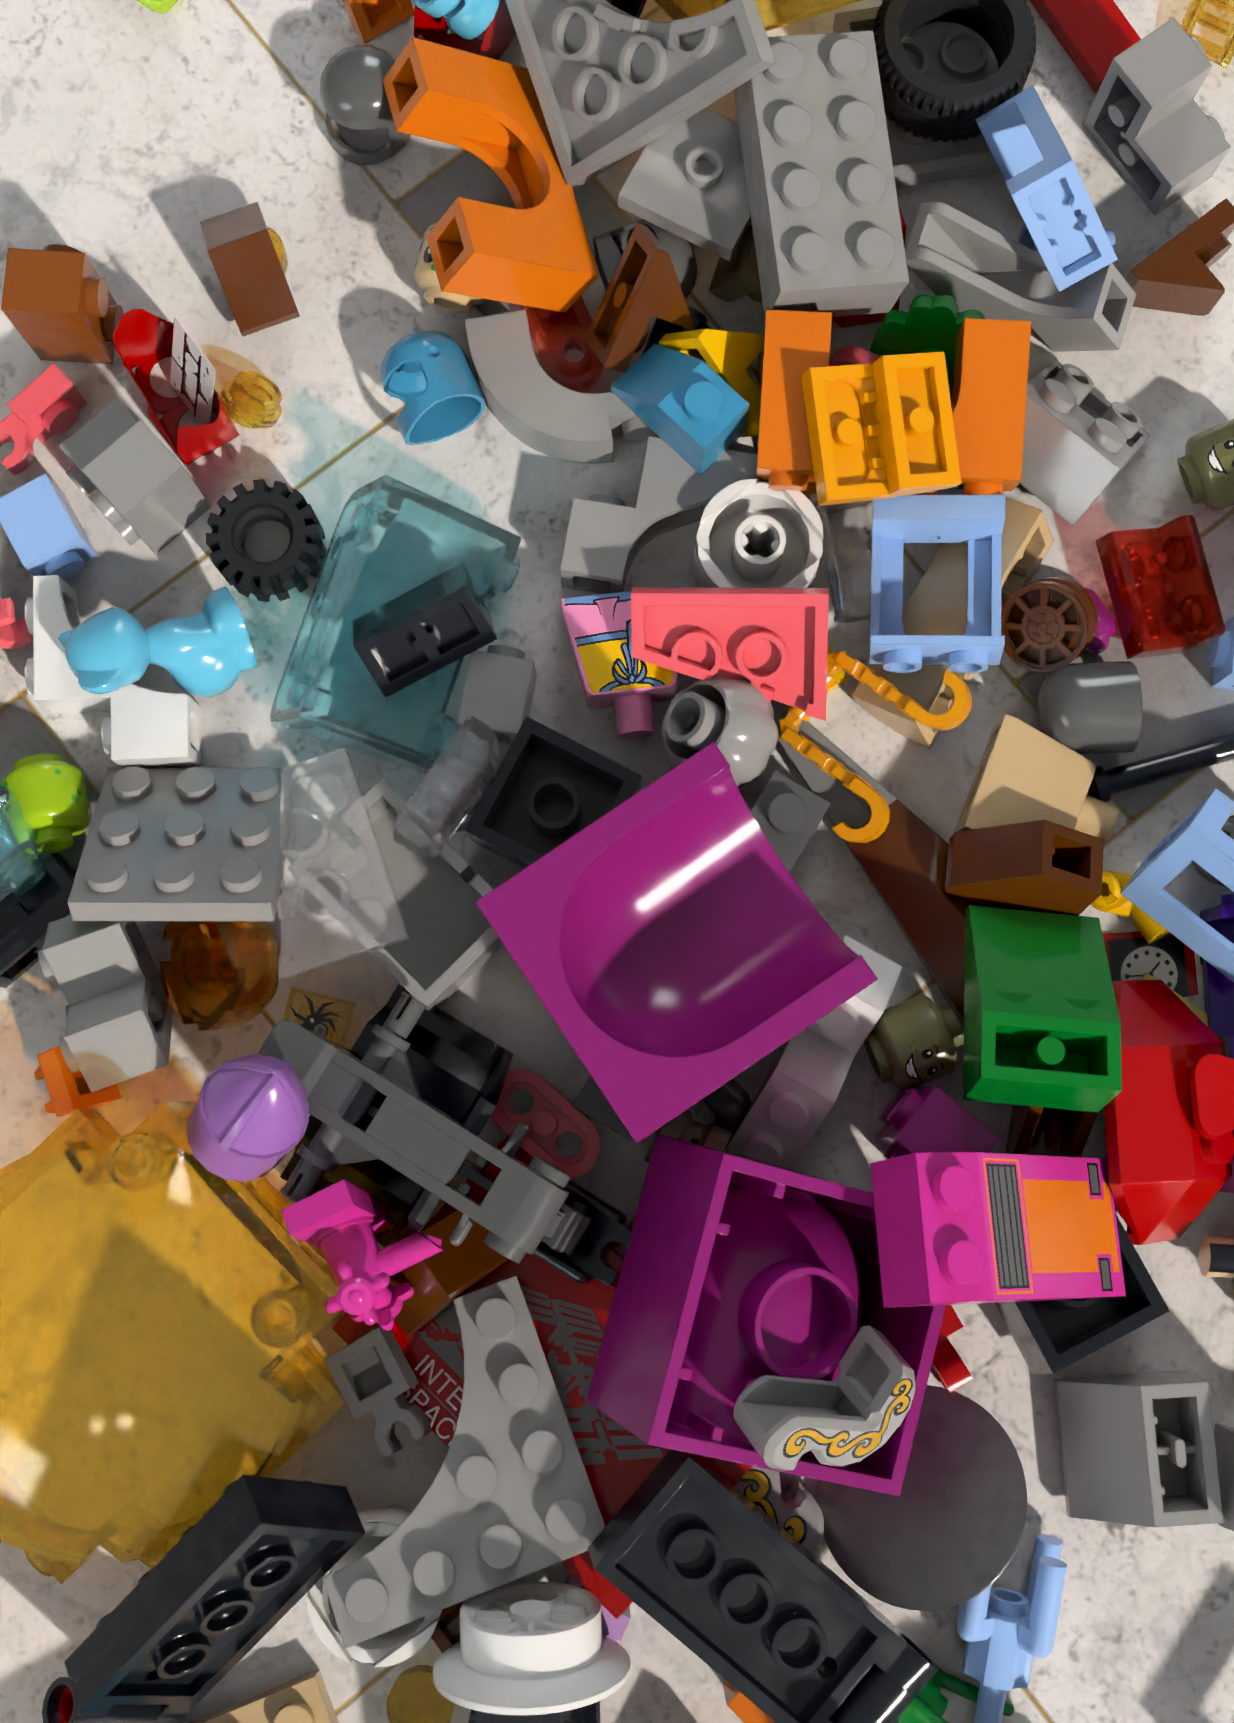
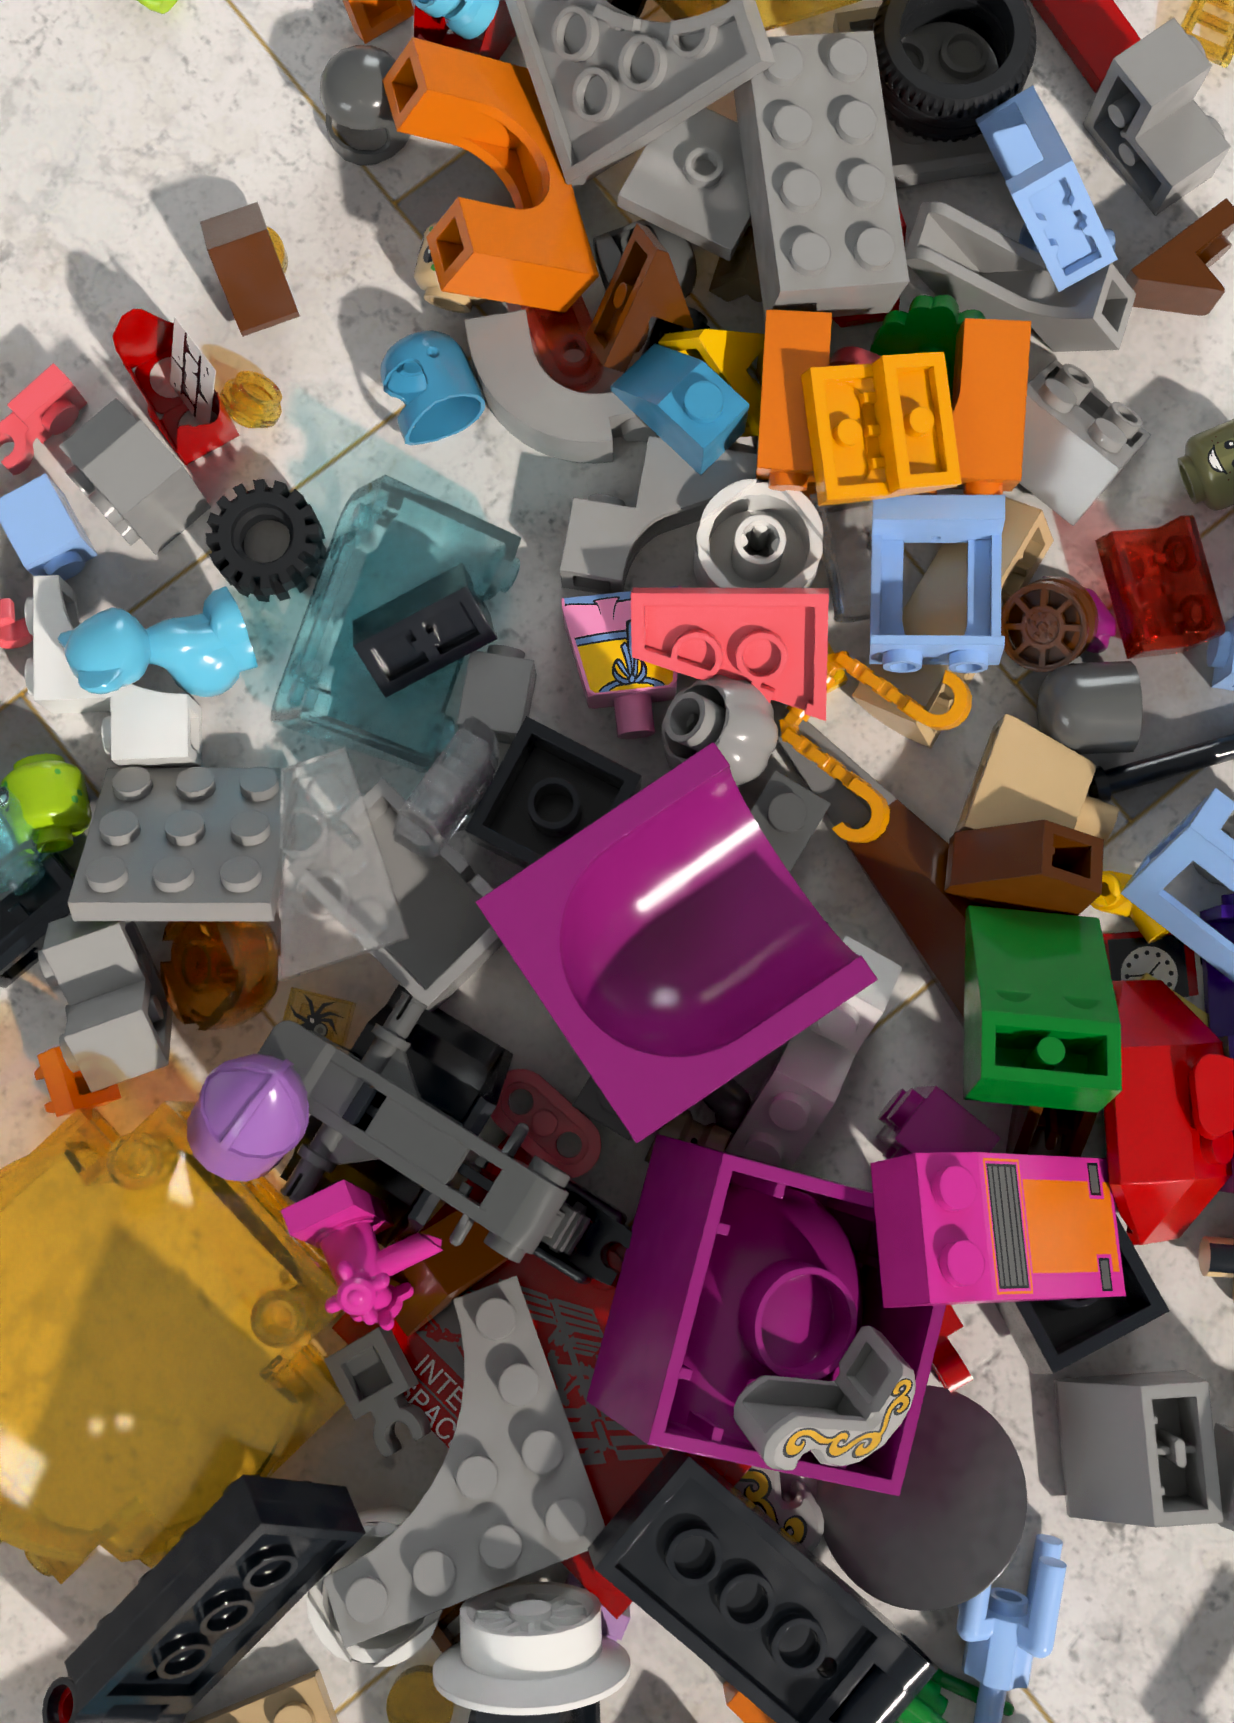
(60, 304): dark orange brick -> none
(914, 1043): olive head -> none

